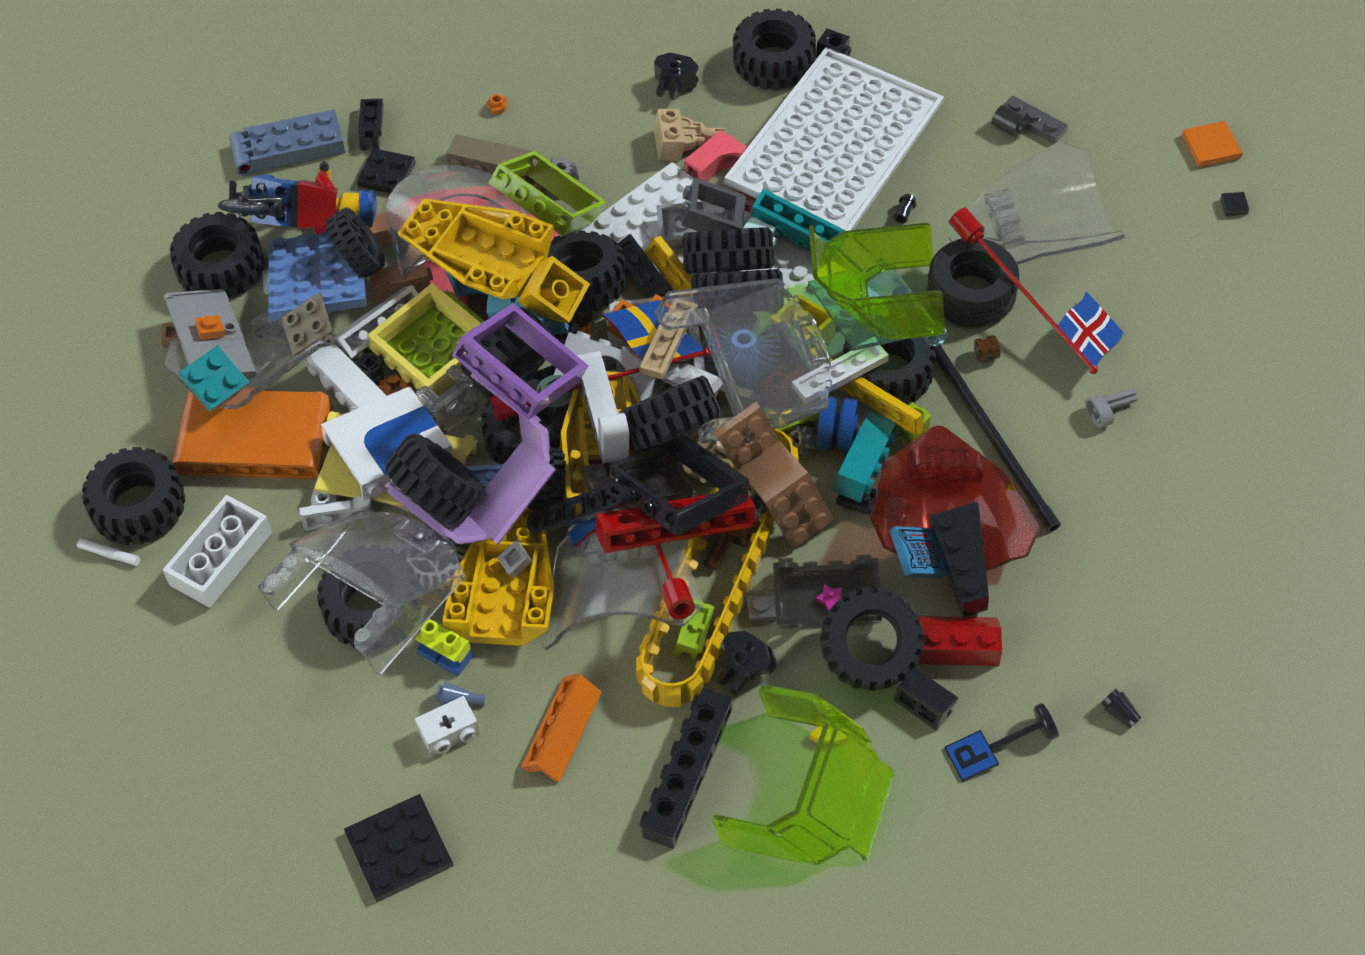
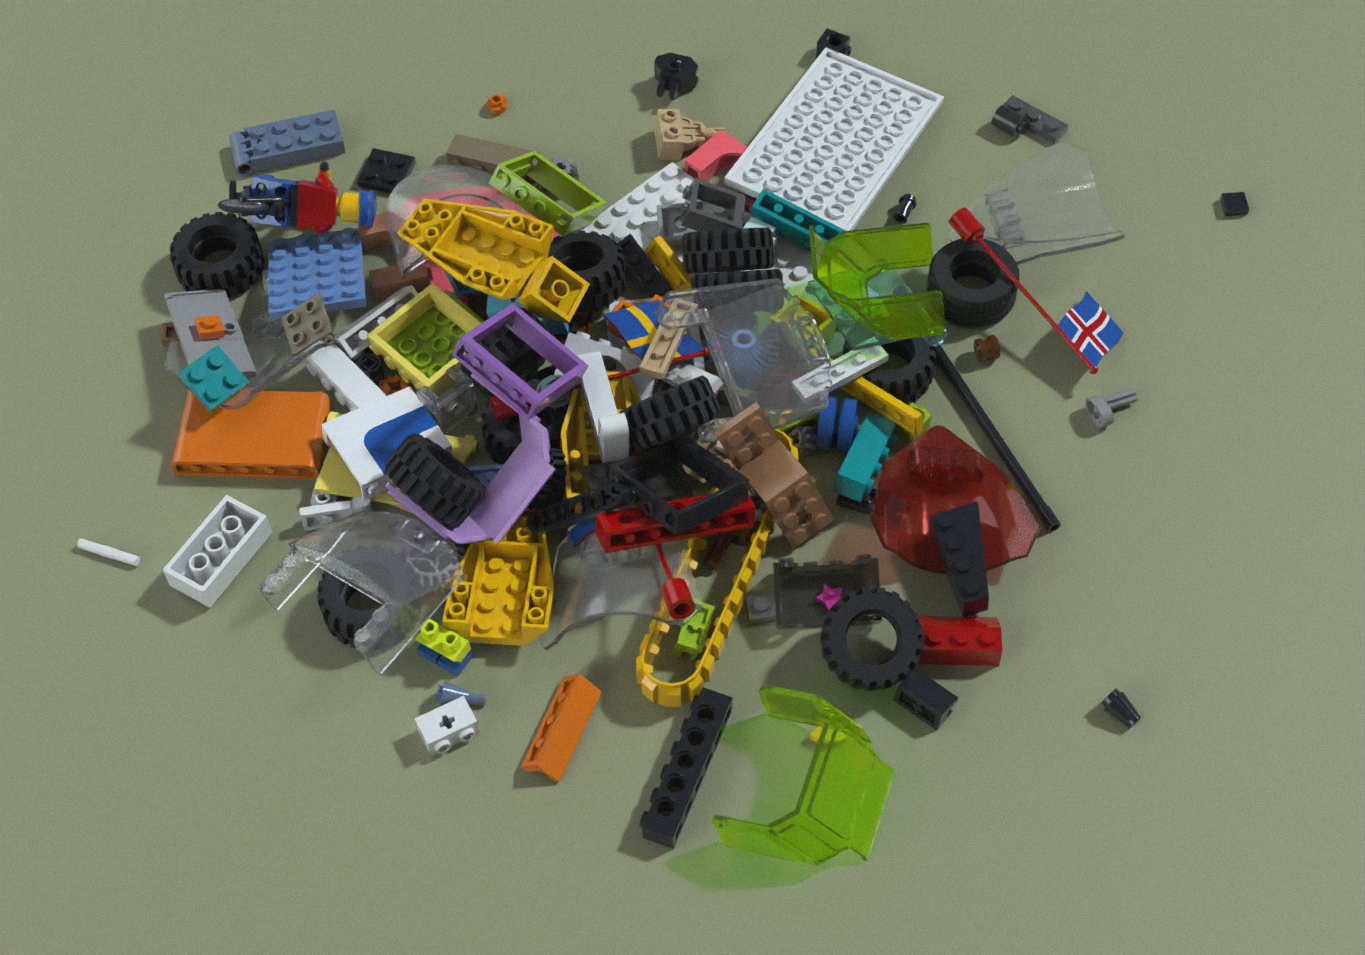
(126, 471): black tyre -> none
(355, 242): black wheel -> none
(370, 121): black hinge -> none
(398, 847): black plate -> none
(514, 559): light grey plate -> none
(748, 657): black hinge -> none
(768, 30): black tyre -> none
(918, 552): dark azure tile -> none
(974, 755): black piece -> none
(1211, 143): orange tile -> none

